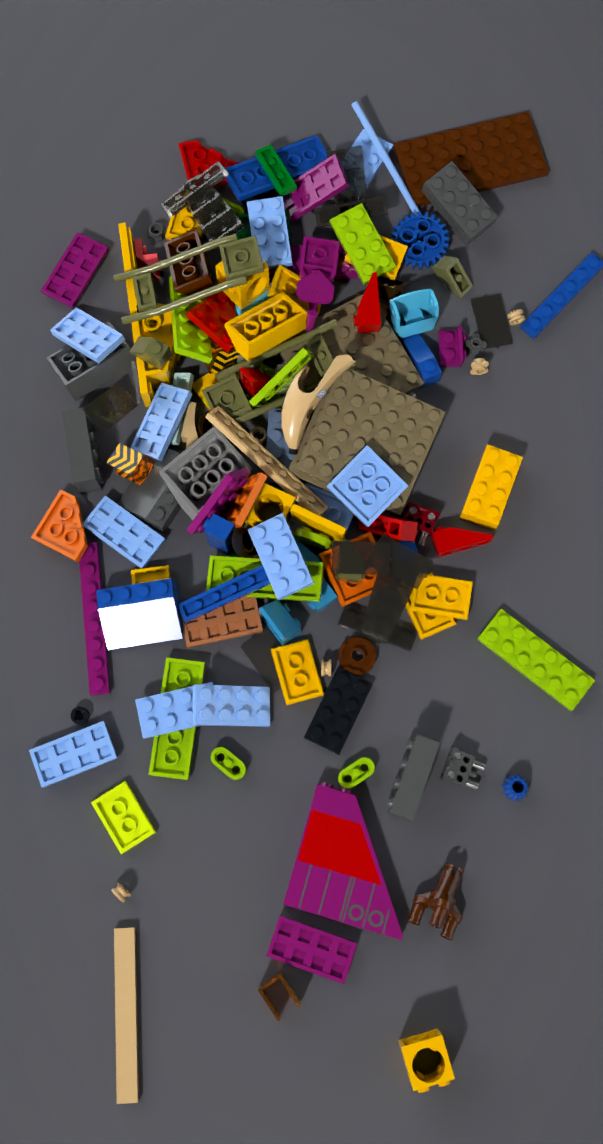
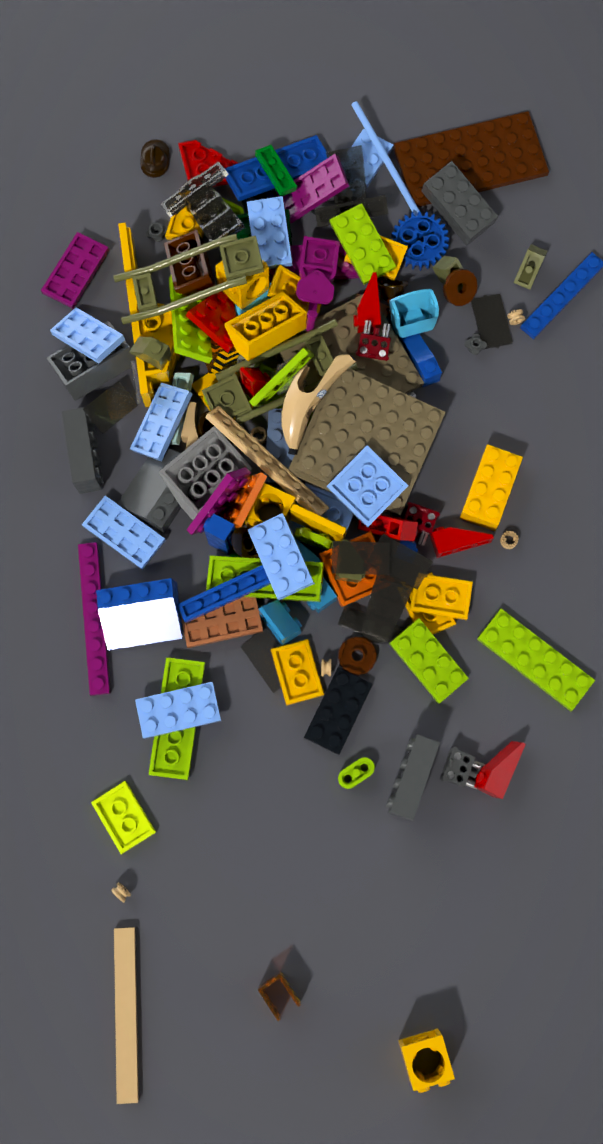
(63, 527): orange plate -> none
(73, 754): light blue plate -> none
(74, 714): black bush -> none
(130, 464): piece -> none
(145, 259): coral slope -> none
(150, 574): yellow plate -> none
(154, 158): none -> dark brown piece
(228, 763): lime plate -> none
(231, 705): light blue plate -> none
(311, 949): magenta plate -> none
(338, 867): slope -> none
(374, 351): none -> dark red piece
(428, 660): none -> lime plate
(441, 901): reddish brown wheel -> none
(451, 347): magenta bracket -> none
(468, 291): none -> reddish brown tile
(479, 366): tan plate -> none
(497, 773): none -> red slope
(503, 540): none -> tan bush
(508, 790): blue piece -> none
(530, 266): none -> olive slope

